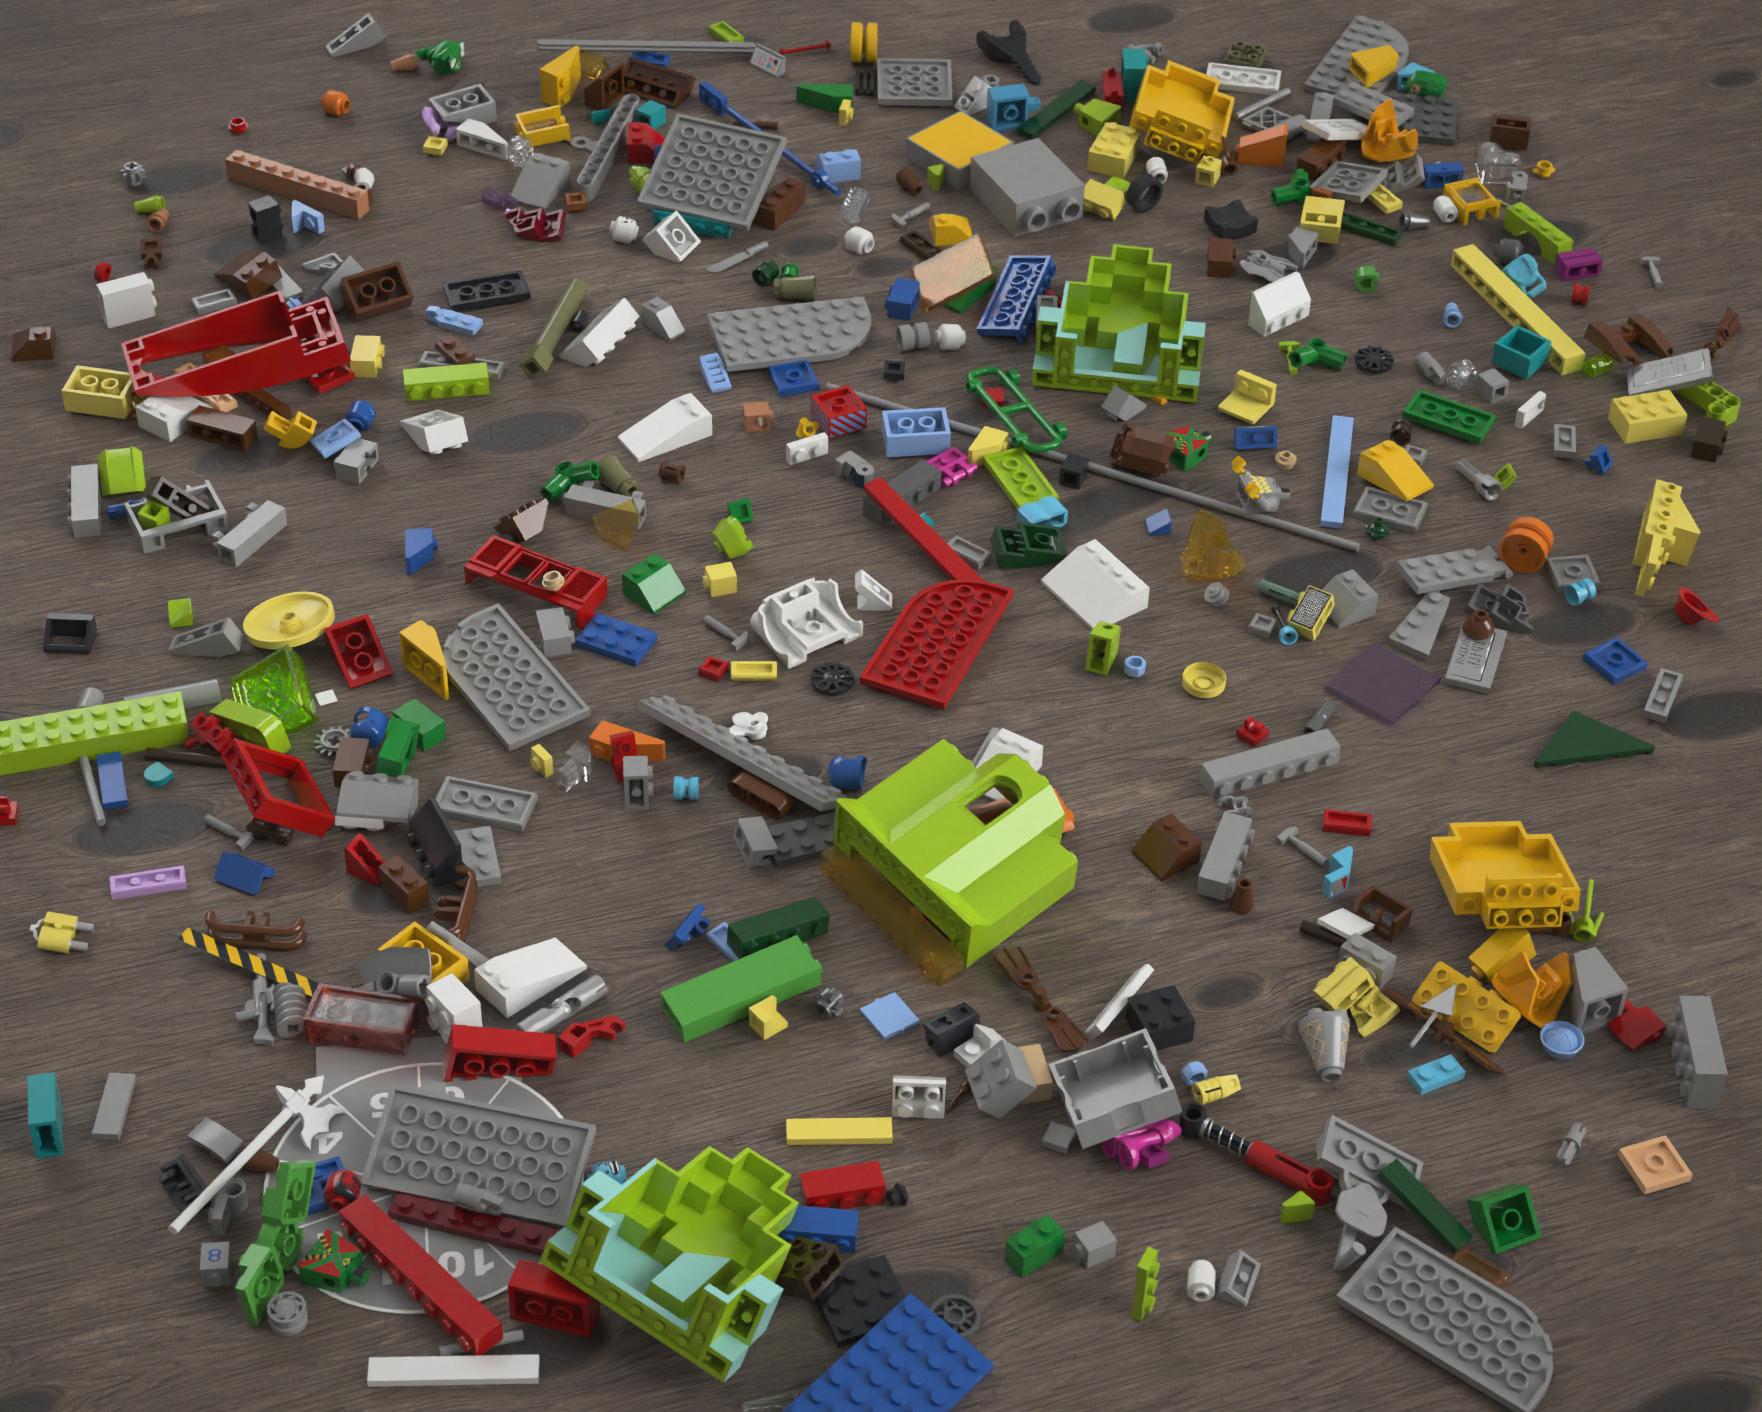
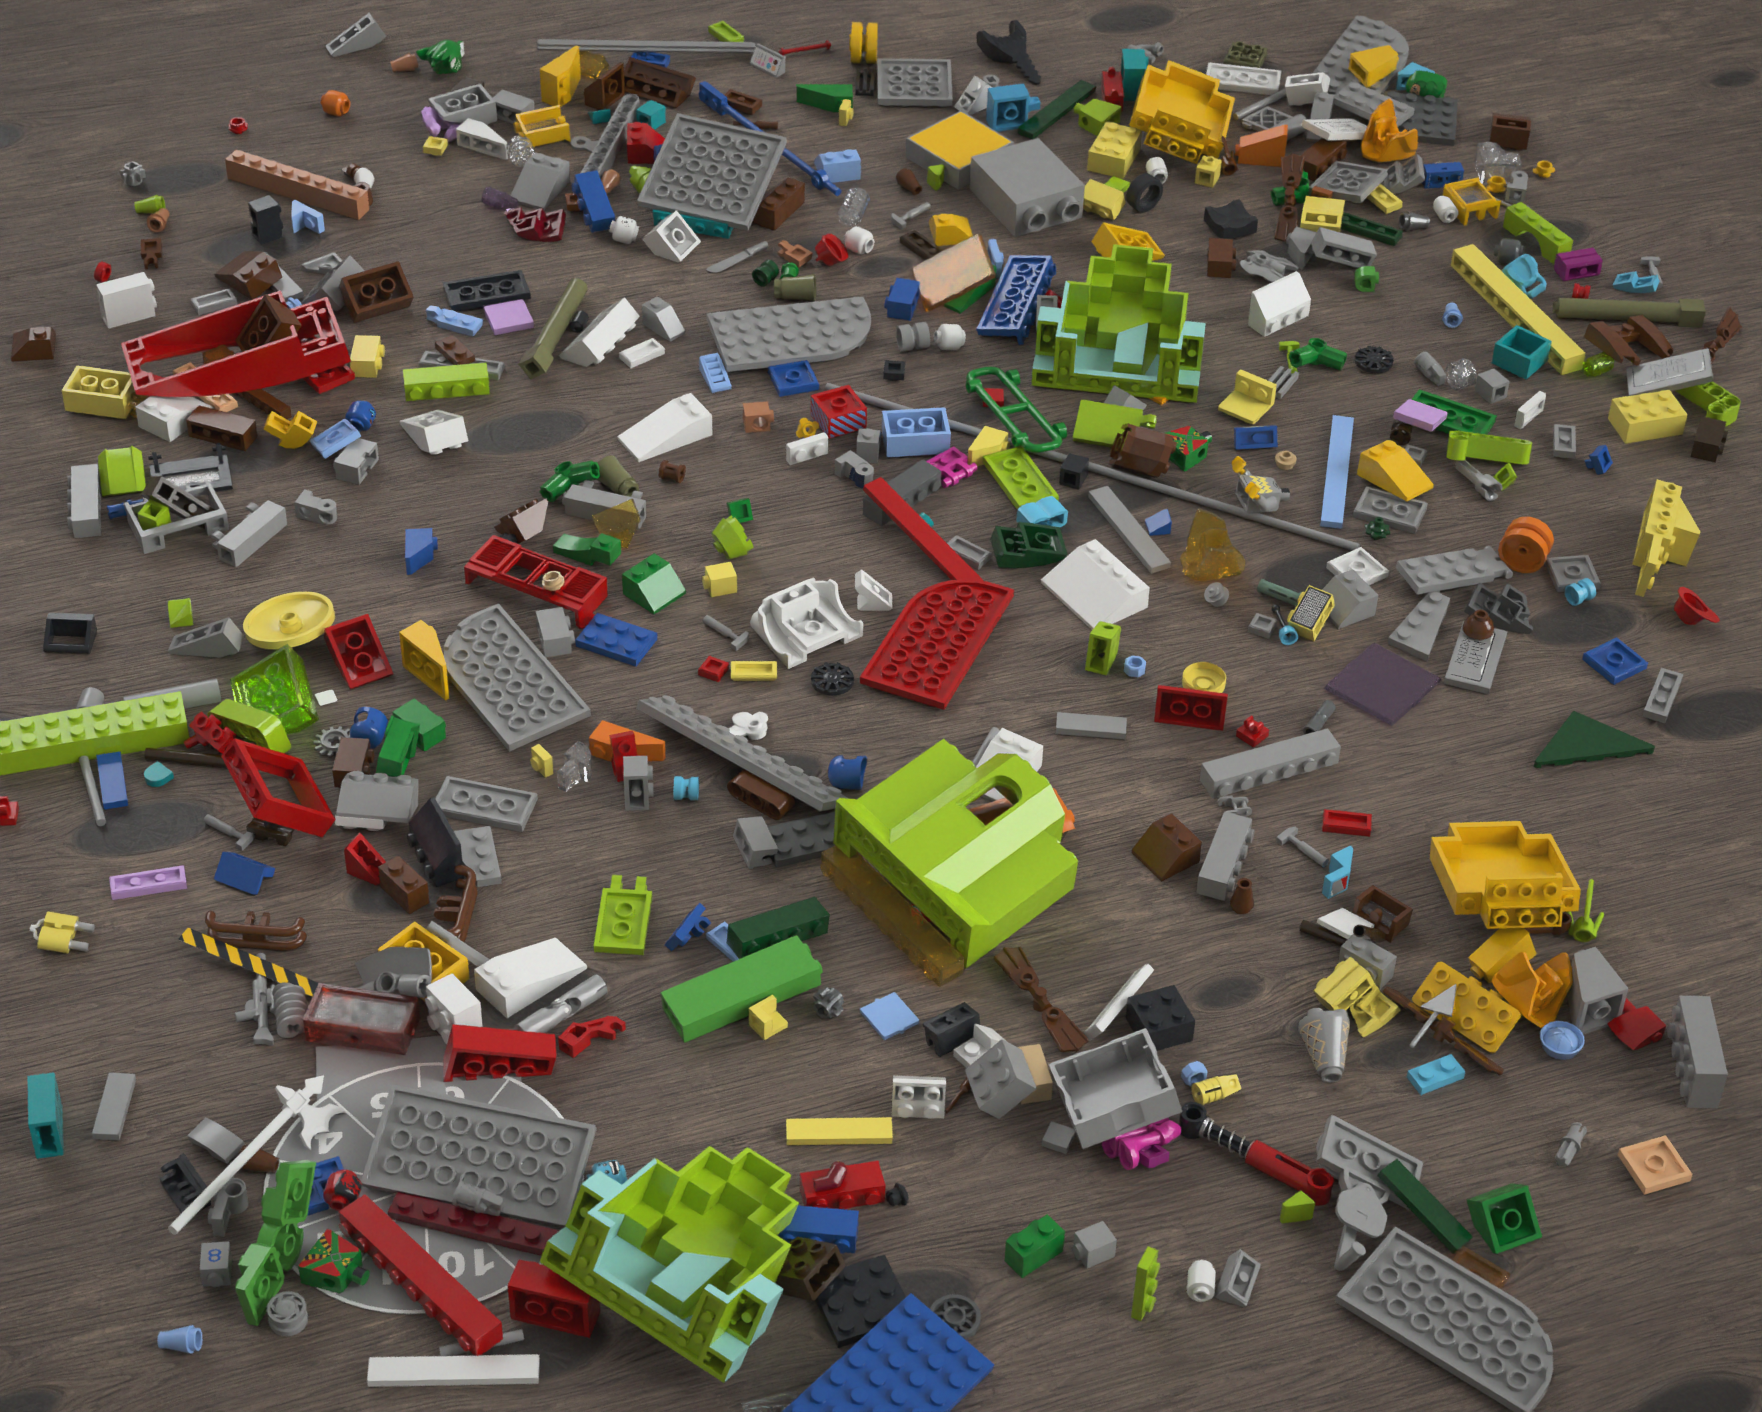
(182, 1339): none -> light blue cone
(195, 470): none -> piece
(267, 324): none -> reddish brown slope
(315, 509): none -> light grey leg
(508, 317): none -> lavender tile
(510, 104): none -> light grey brick
(588, 550): none -> green slope
(593, 201): none -> blue brick
(610, 180): none -> nougat cone
(623, 918): none -> lime tile
(641, 353): none -> white tile
(743, 102): none -> reddish brown plate
(794, 254): none -> nougat plate
(831, 250): none -> red piece
(833, 1179): none -> dark red arm
(869, 444): none -> light grey slope
(995, 256): none -> light blue plate
(1091, 725): none -> light grey tile
(1101, 422): none -> lime tile
(1113, 234): none -> yellow slope
(1129, 529): none -> light grey tile
(1190, 707): none -> red slope
(1282, 376): none -> light grey tile
(1291, 169): none -> reddish brown piece
(1302, 88): none -> white slope
(1343, 248): none -> light grey brick
(1362, 563): none -> white tile
(1369, 933): none -> dark brown piece
(1420, 415): none -> lavender tile
(1487, 447): none -> lime beam
(1496, 184): none -> yellow plate
(1631, 283): none -> medium azure slope
(1684, 313): none -> olive brick

